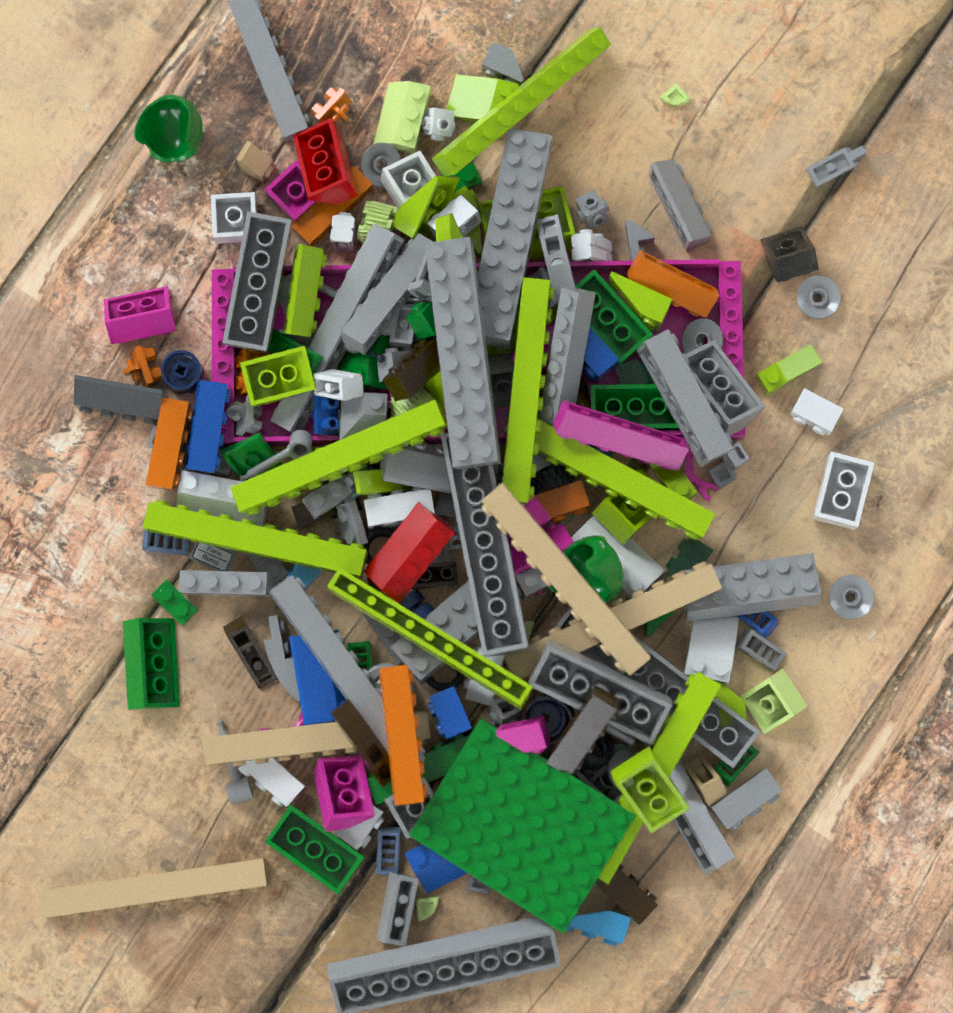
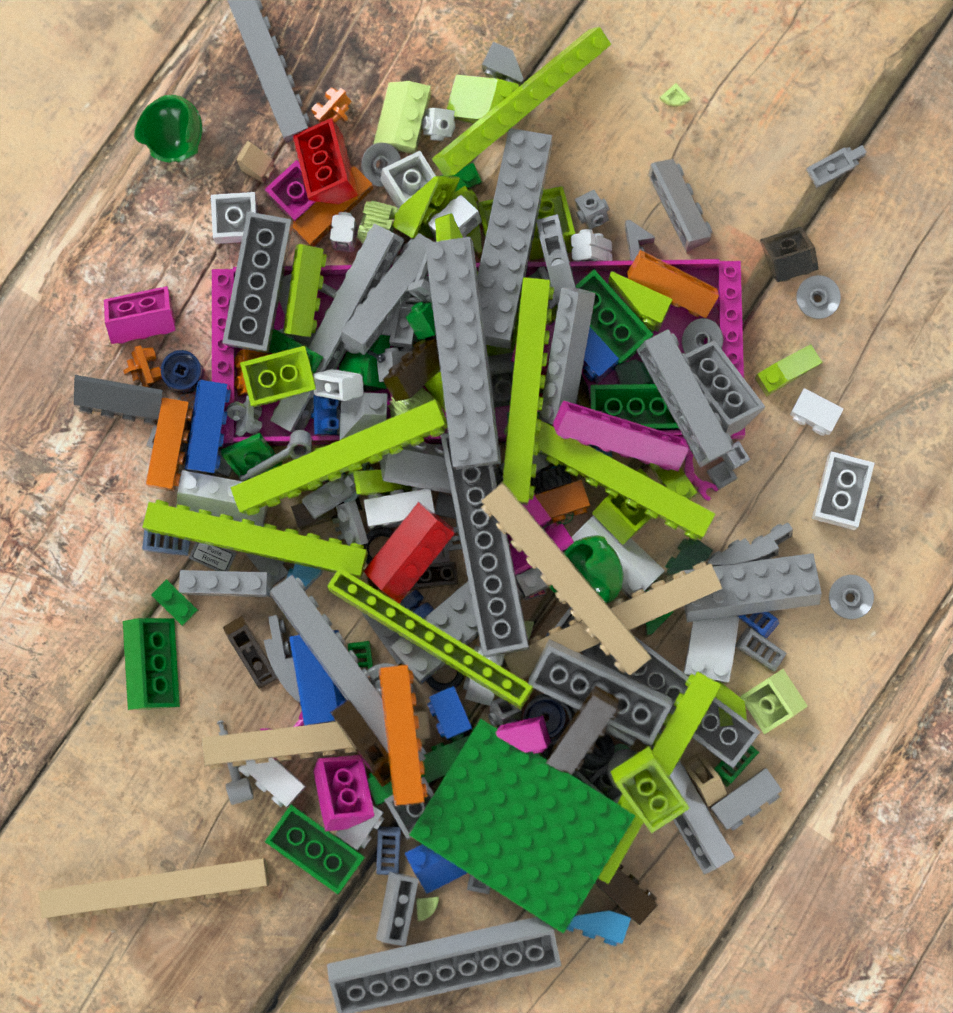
(760, 549): none -> light grey slope

